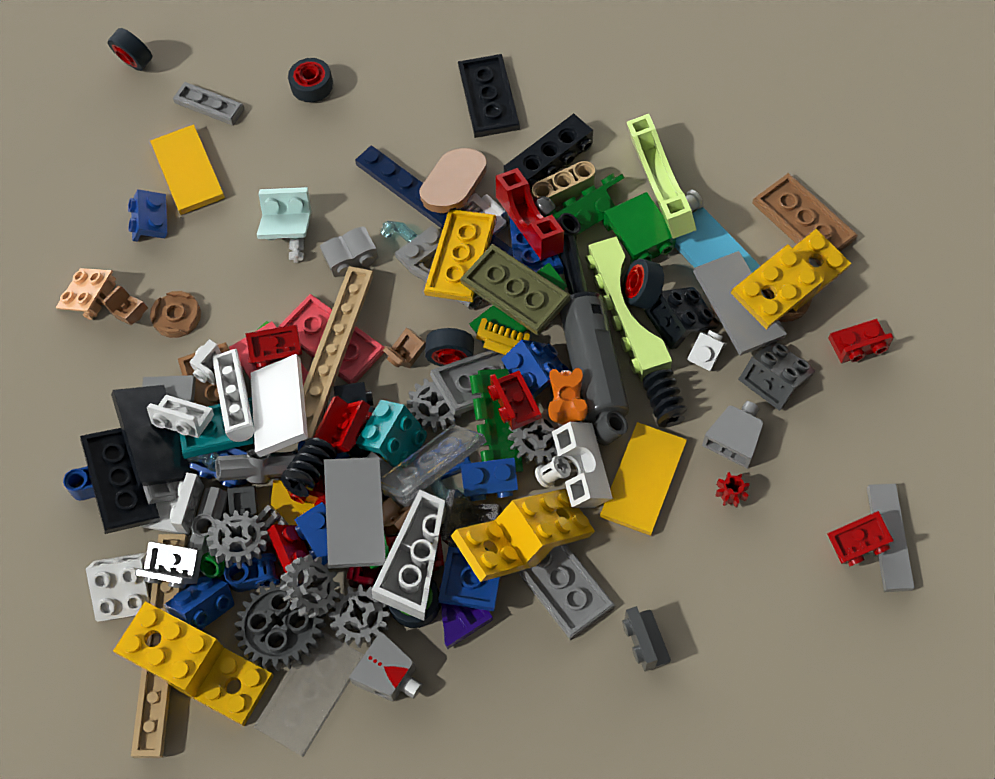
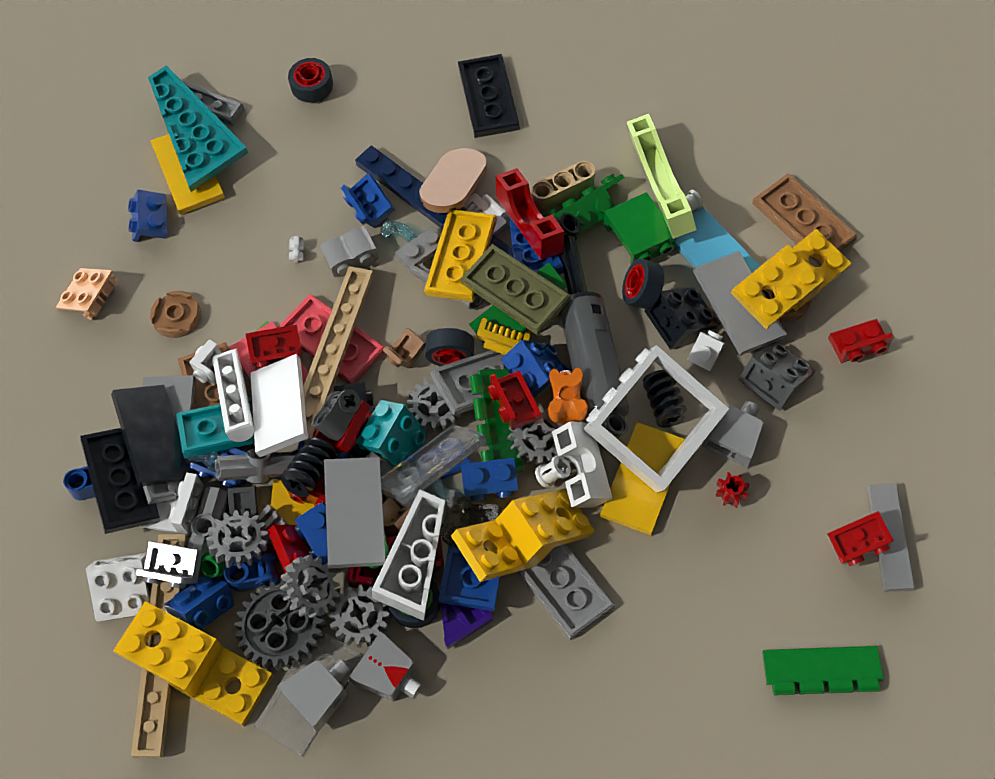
(124, 306): medium nougat bracket -> none
(130, 49): black wheel -> none
(180, 416): white bracket -> none
(195, 131): none -> teal wing
(284, 213): light aqua bracket -> none
(316, 691): none -> light grey torso
(337, 414): none -> dark grey piece
(368, 201): none -> blue bracket
(544, 205): dark grey hinge -> none
(553, 150): black brick -> none
(645, 349): yellowish green arch -> none
(648, 642): dark grey bracket -> none
(716, 411): none -> white window
(823, 665): none -> green windscreen

